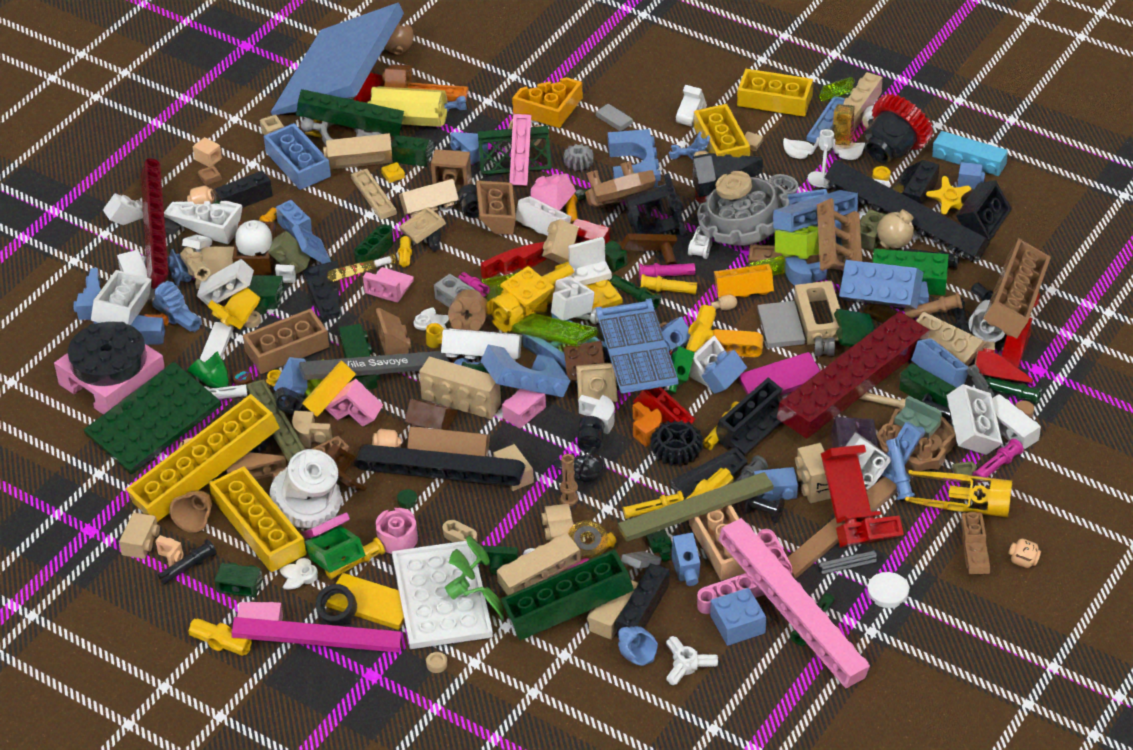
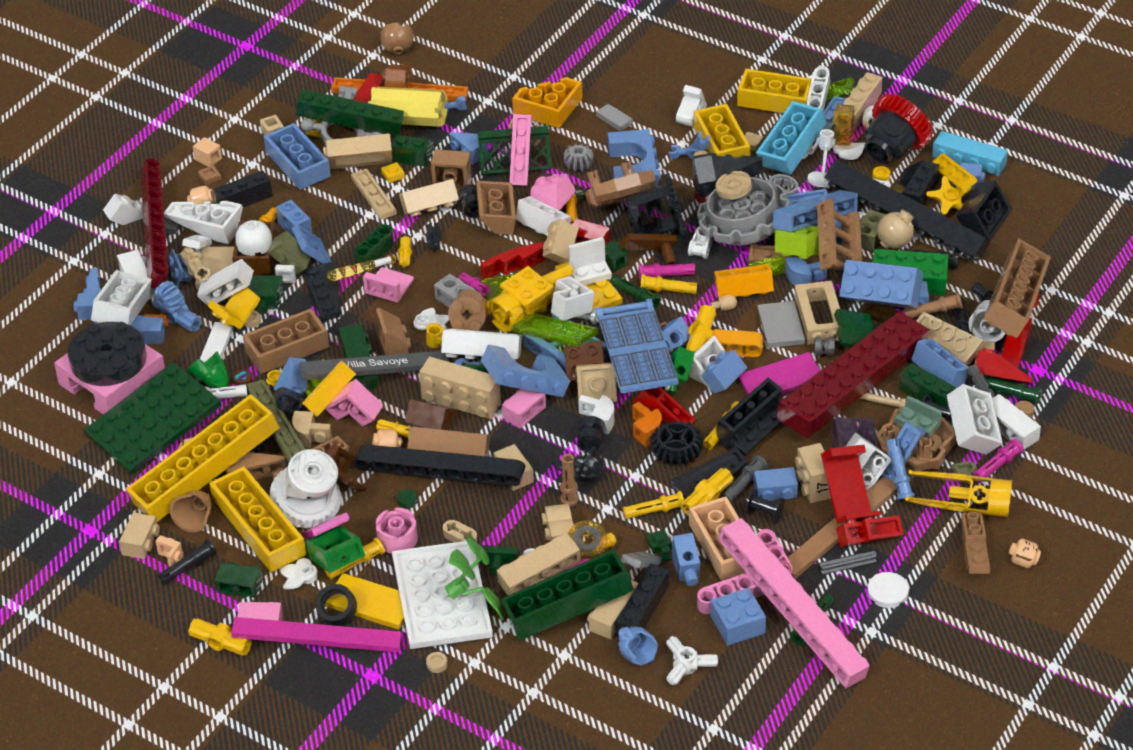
(341, 57): medium blue slope -> none
(401, 430): none -> yellow axle
(422, 225): tan tile -> none
(695, 506): olive tile -> none
(791, 137): none -> medium azure brick
(819, 84): none -> white beam
(955, 173): none -> yellow tile

